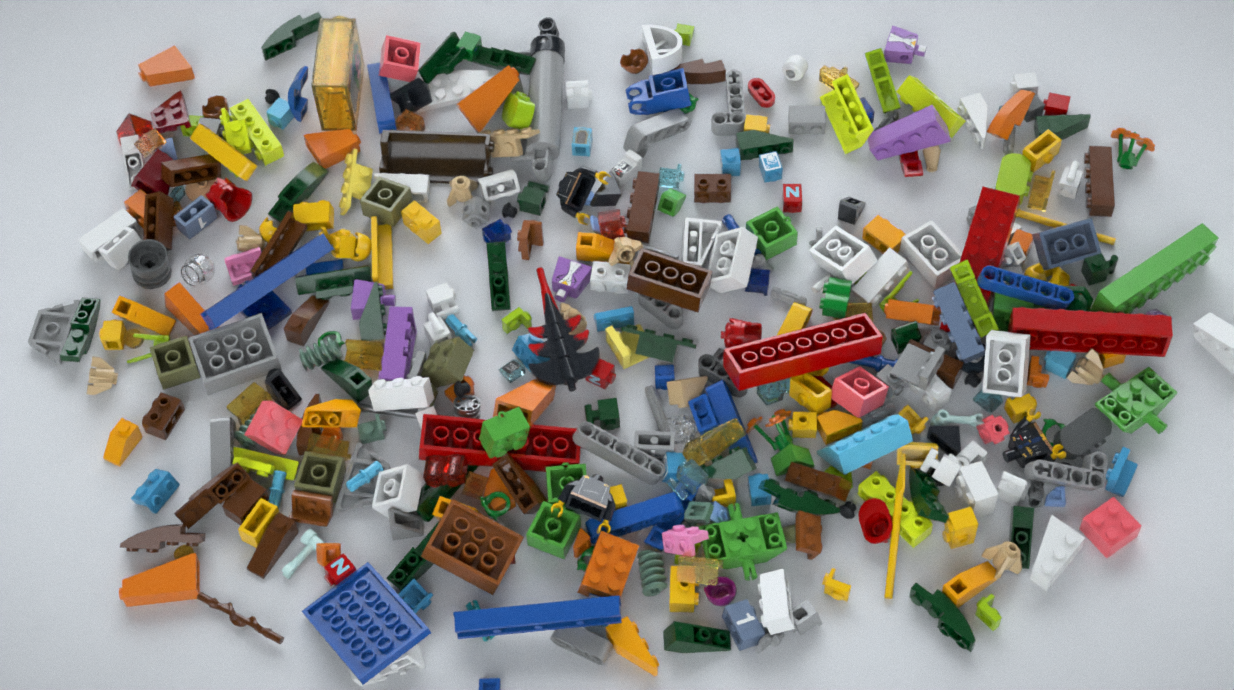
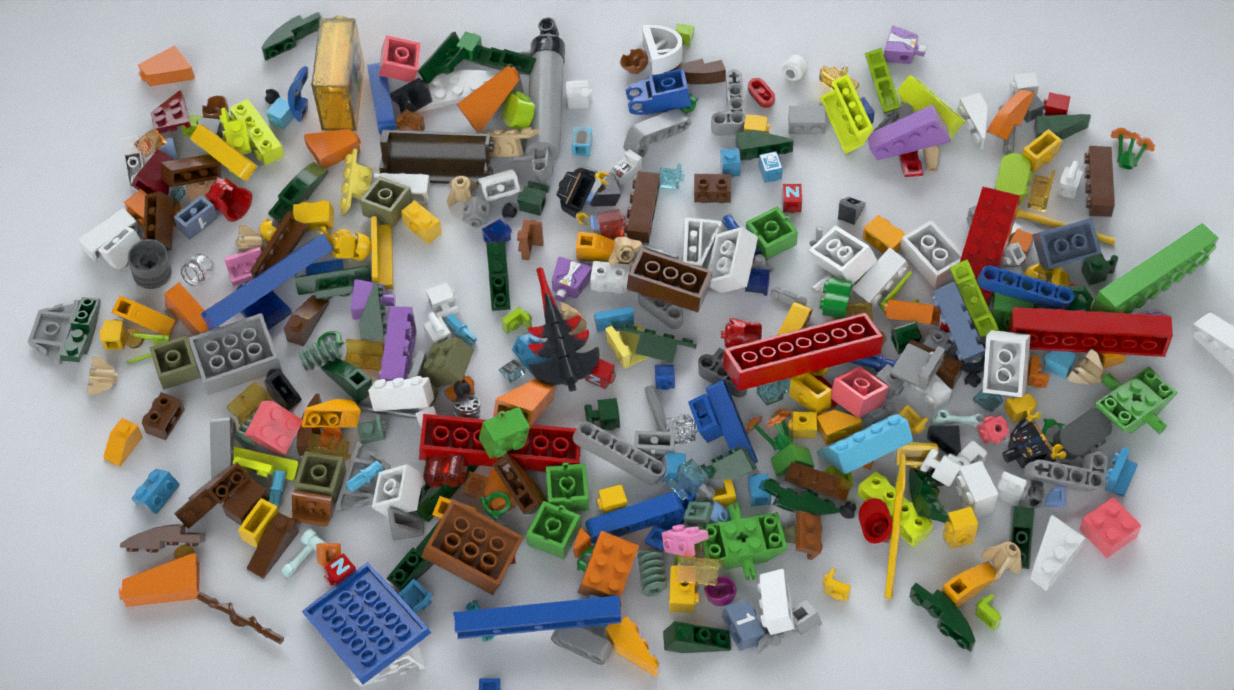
(132, 126): clear red slope -> none
(589, 497): black torso -> none
(671, 202): bright green brick -> none
(685, 390): tan slope -> none
(713, 442): clear yellow slope -> none

